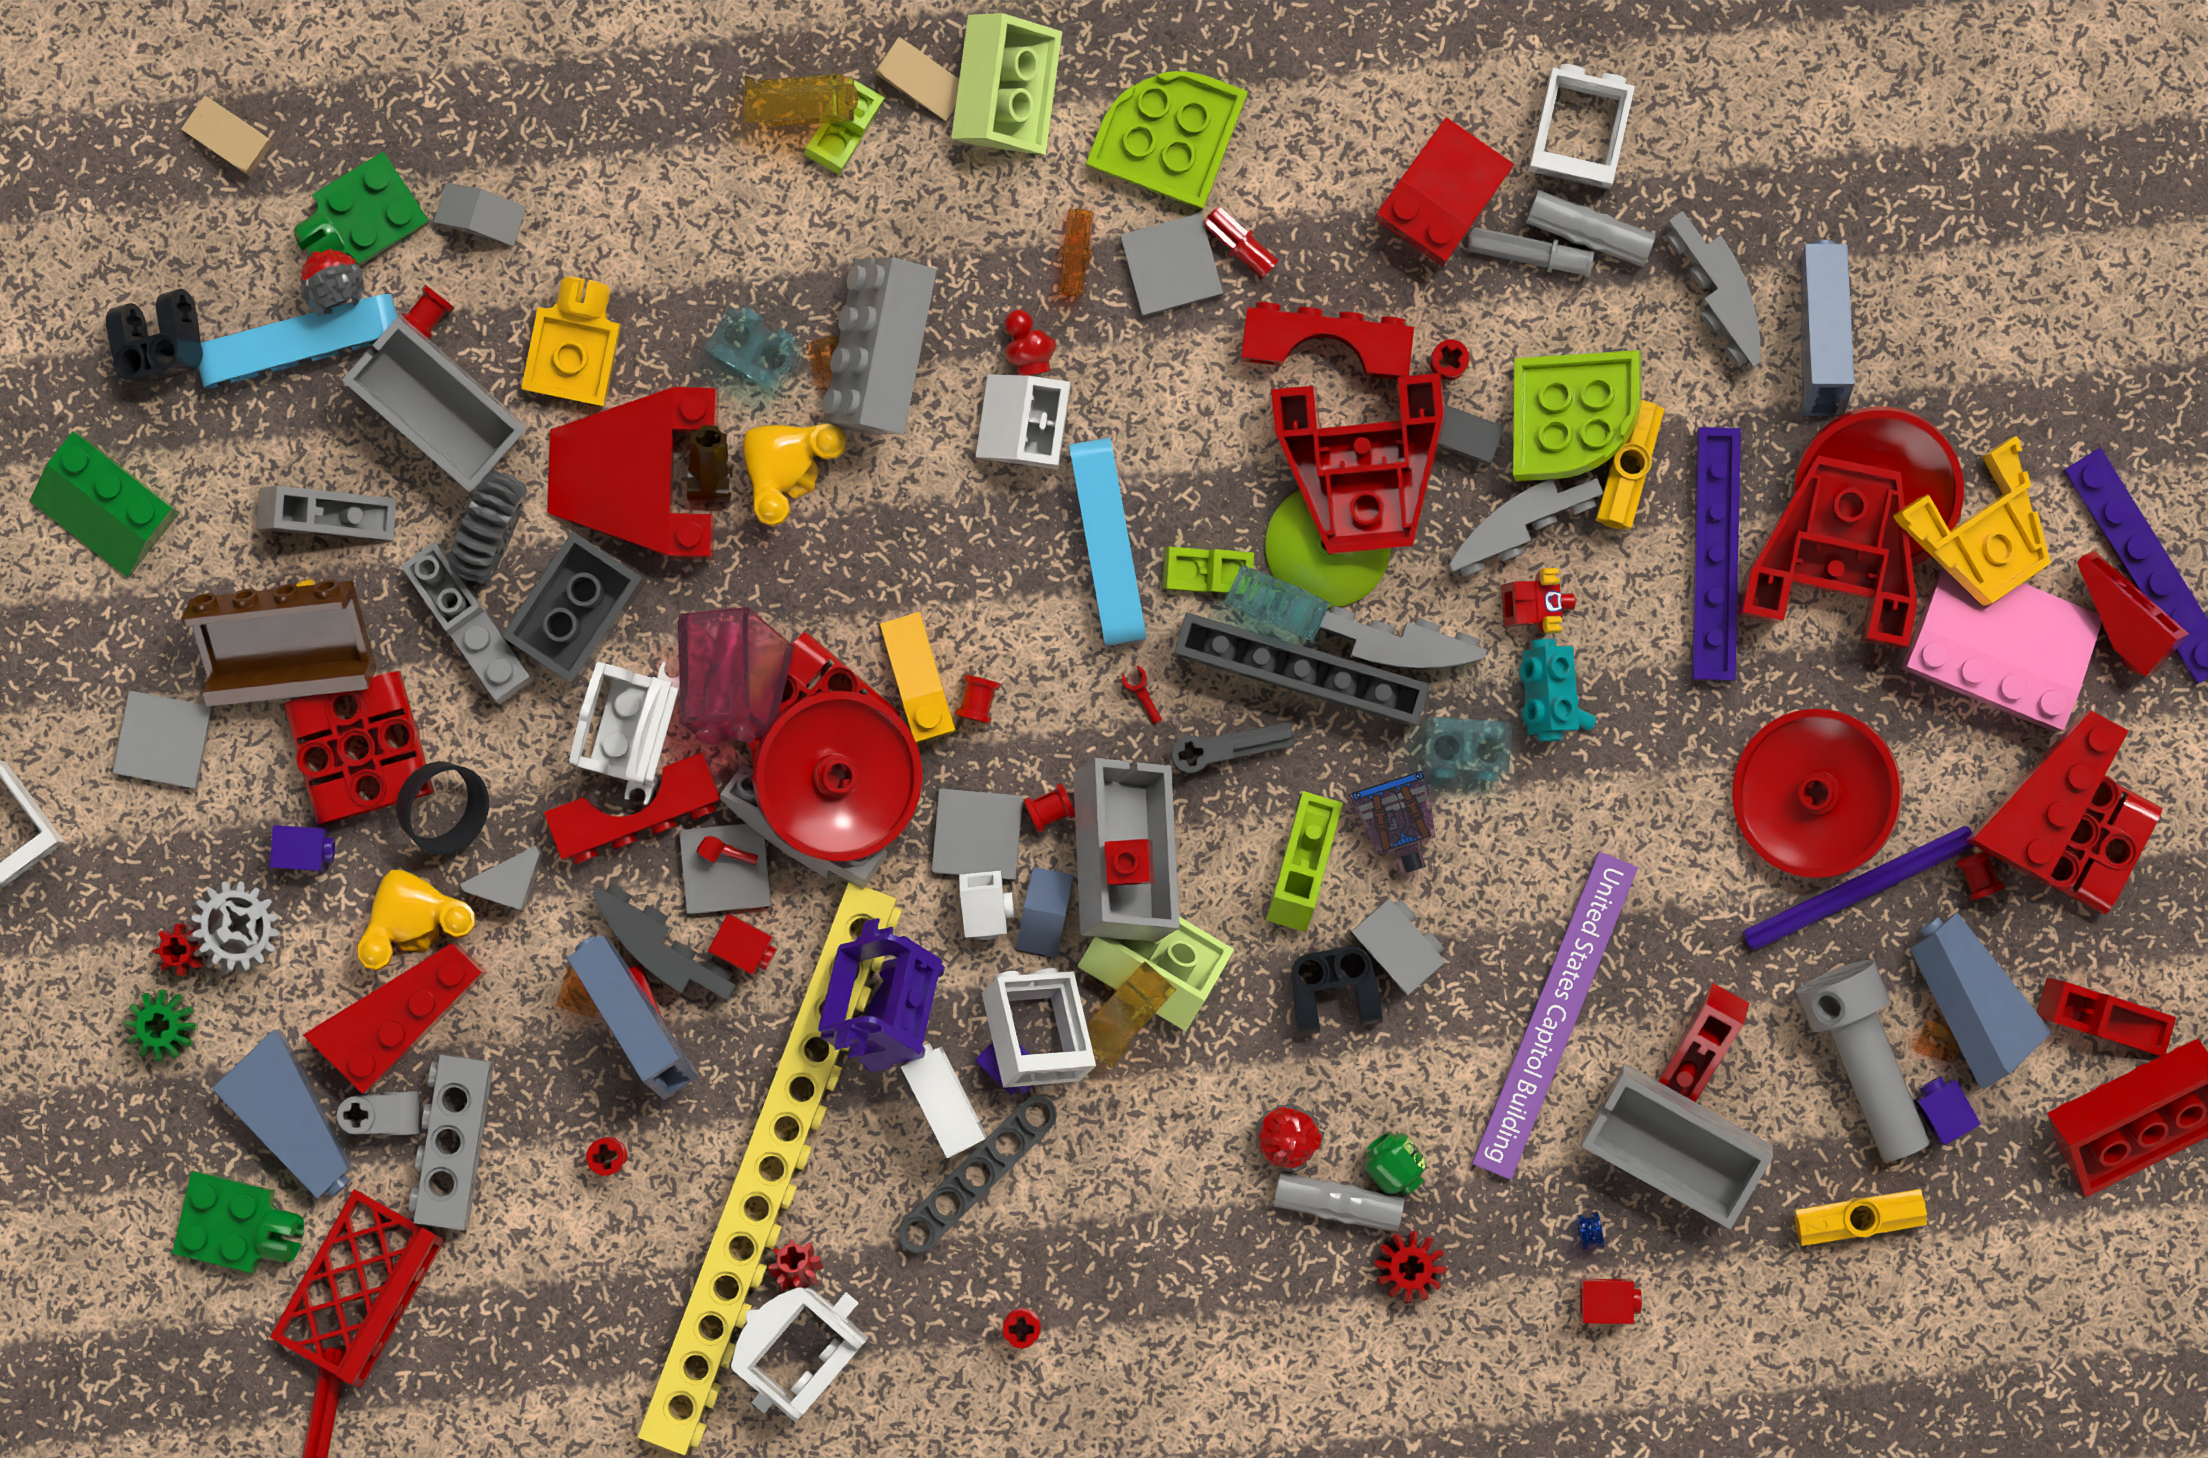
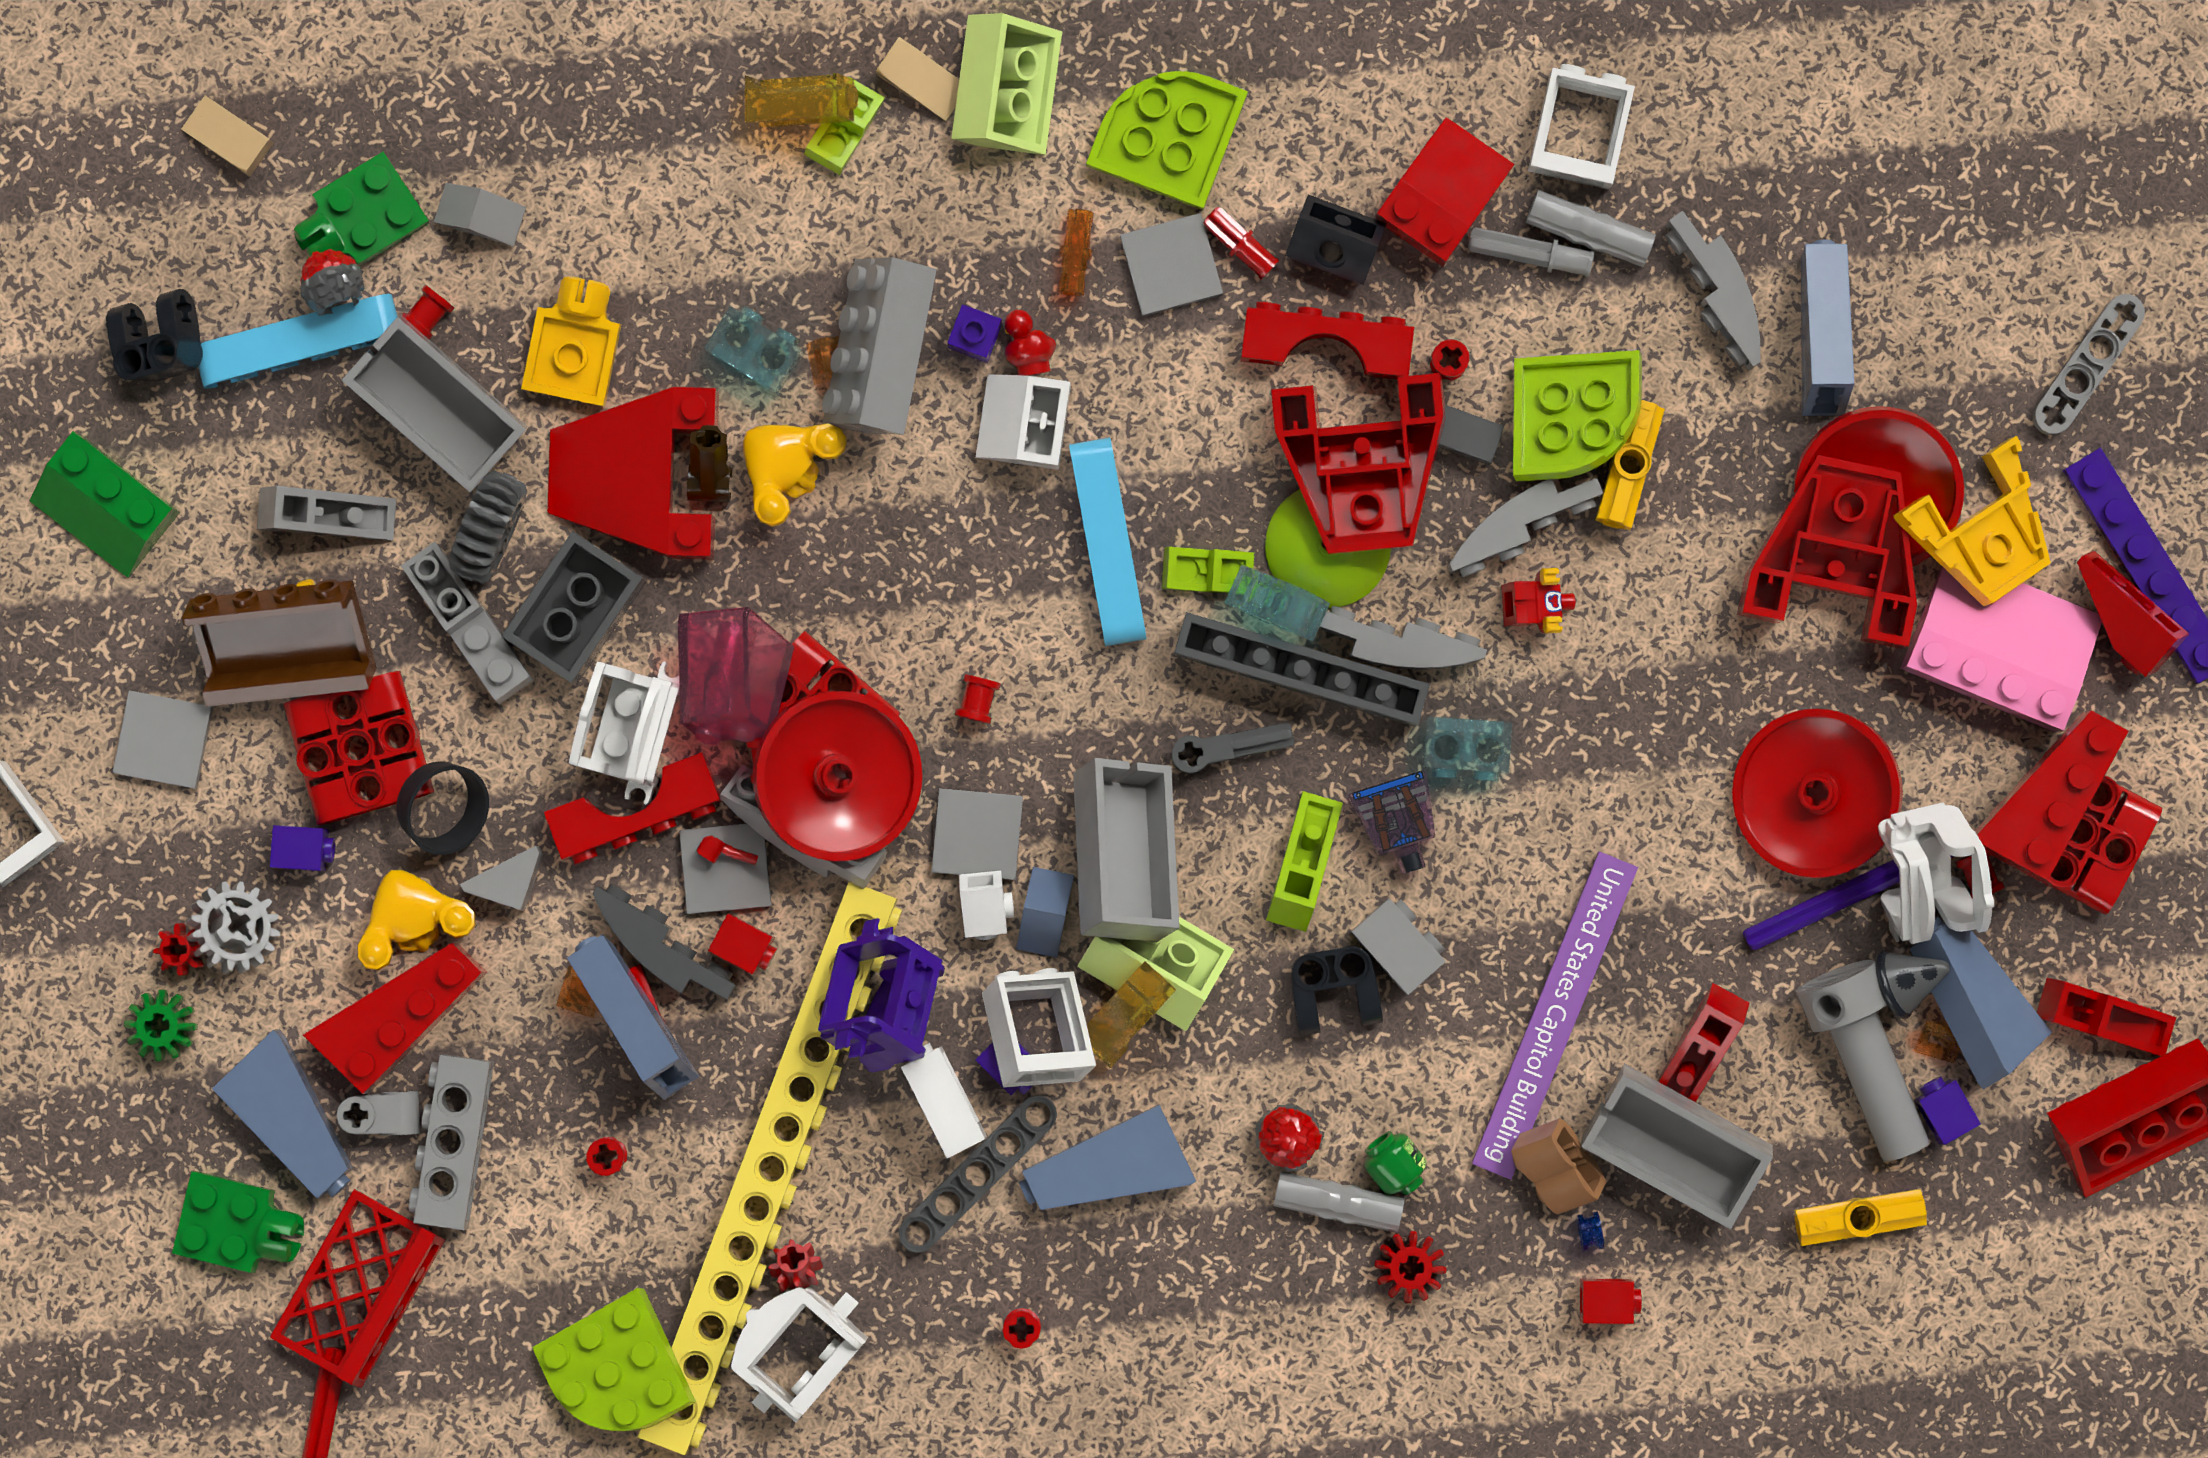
(616, 1367): none -> lime plate
(917, 678): yellow slope -> none
(974, 333): none -> dark purple brick
(1050, 807): red bush -> none
(1115, 1163): none -> sand blue slope
(1129, 862): red brick -> none
(1143, 695): red hand -> none
(1326, 223): none -> black brick
(1551, 692): teal brick -> none
(1558, 1166): none -> medium nougat brick
(1716, 553): dark purple plate -> none
(1907, 980): none -> dark grey hat
(1922, 849): none -> white animal
(2091, 367): none -> light grey beam

